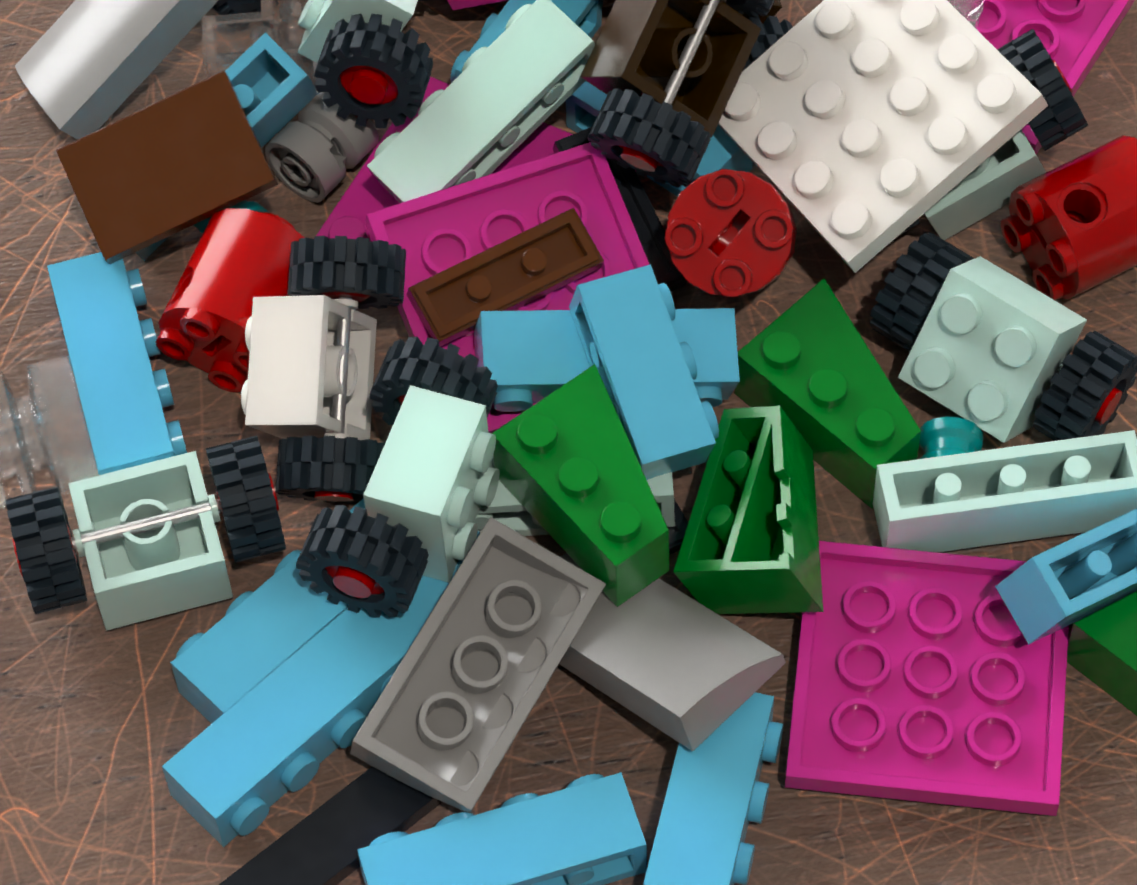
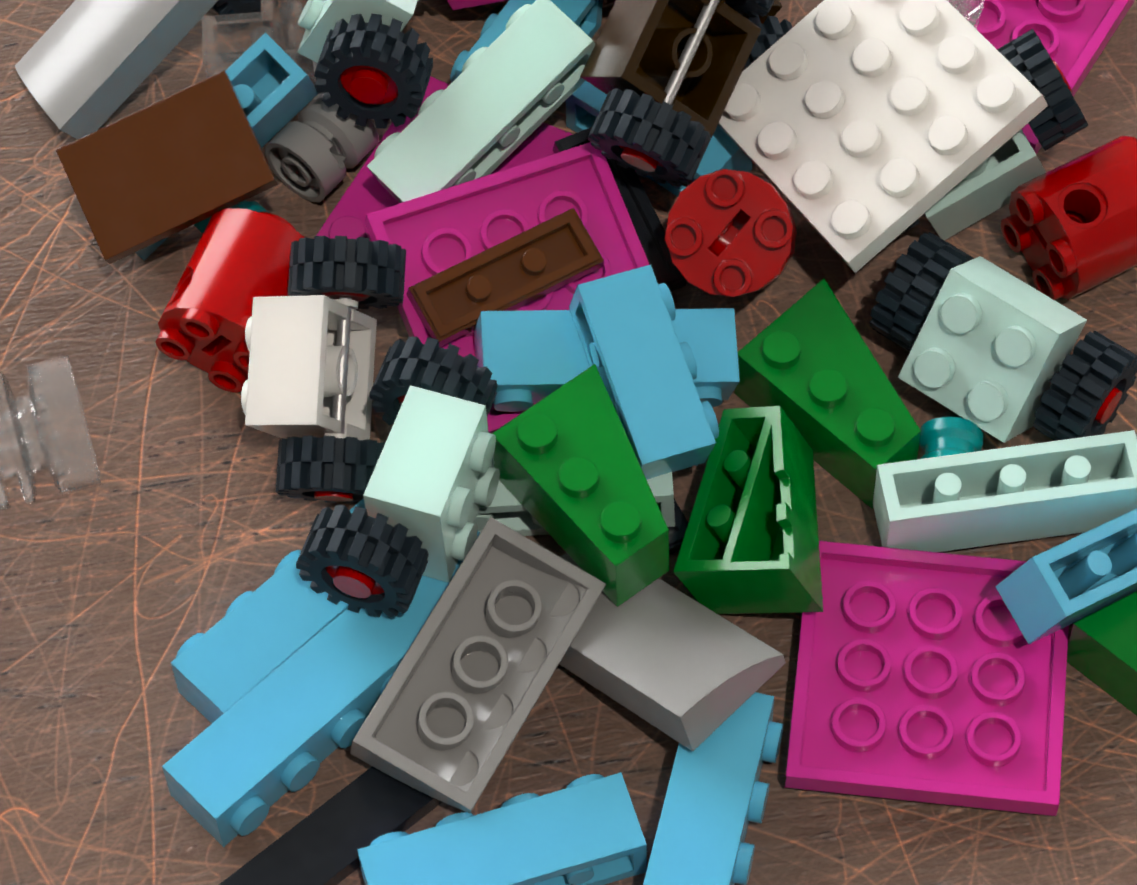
(112, 363): medium azure brick -> none
(147, 534): brick -> none

